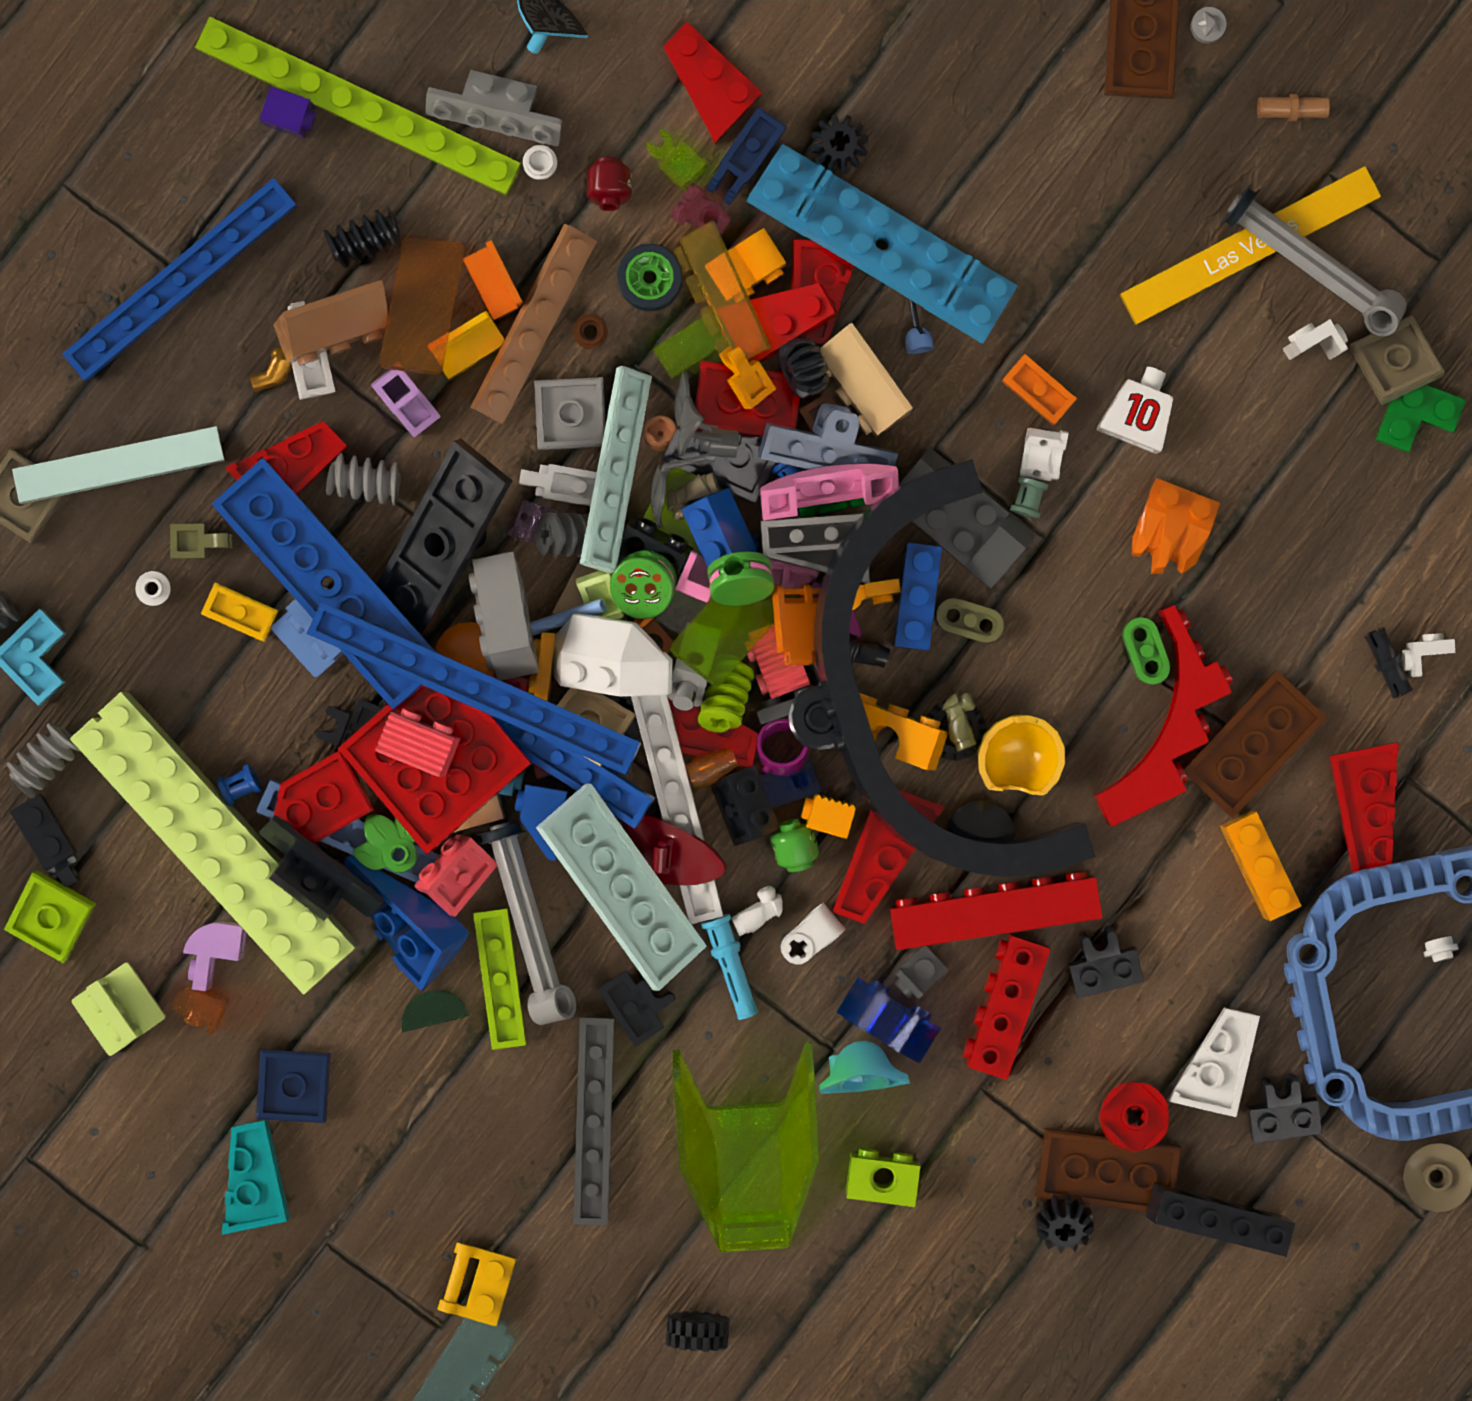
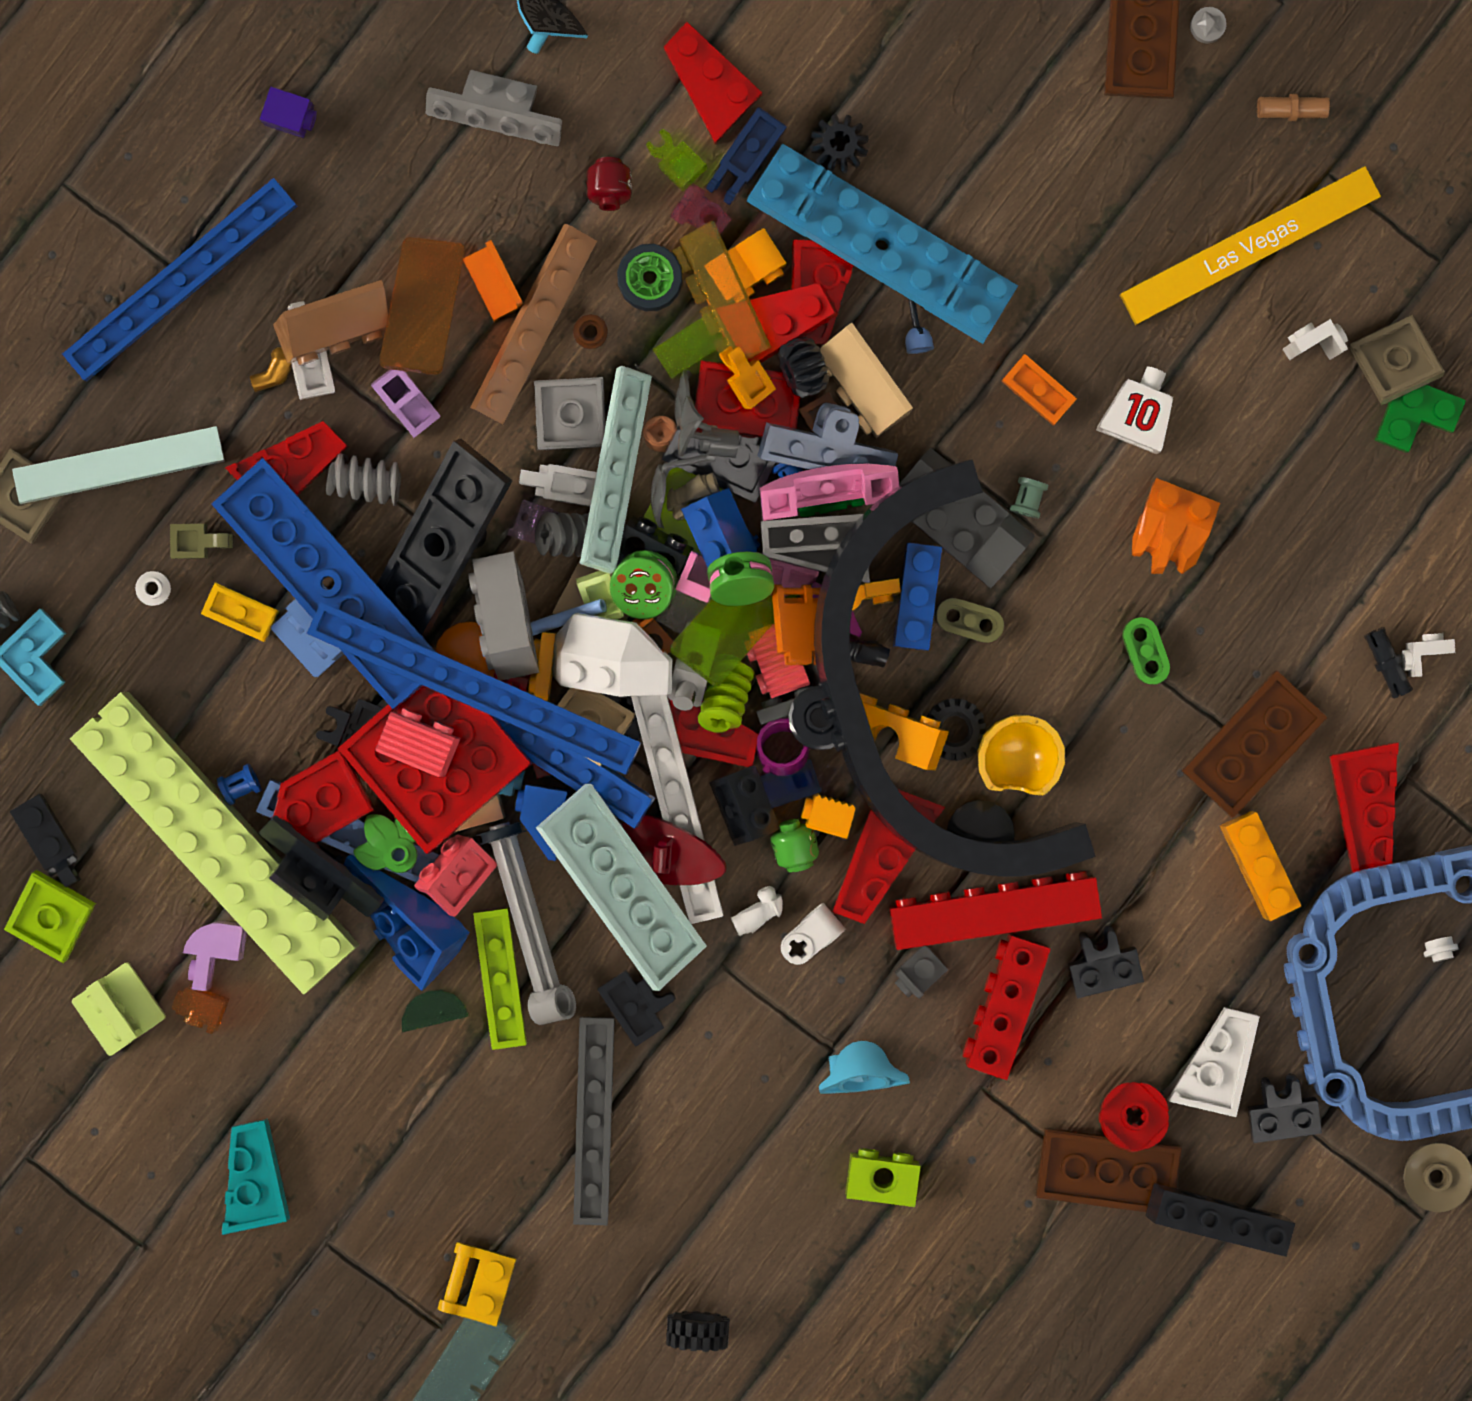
(42, 760): light grey piece -> none
(293, 1086): dark blue plate -> none
(358, 106): lime plate -> none
(364, 238): black piece -> none
(471, 344): yellow panel -> none
(540, 162): white plate -> none
(711, 767): clear orange cone -> none
(726, 951): medium azure pin -> none
(748, 1161): clear neon green windscreen -> none
(888, 1019): clear blue brick -> none
(959, 726): olive arm -> none
(1043, 454): white piece -> none
(1064, 1223): black gear -> none
(1156, 776): red arch -> none
(1318, 264): light grey piece -> none

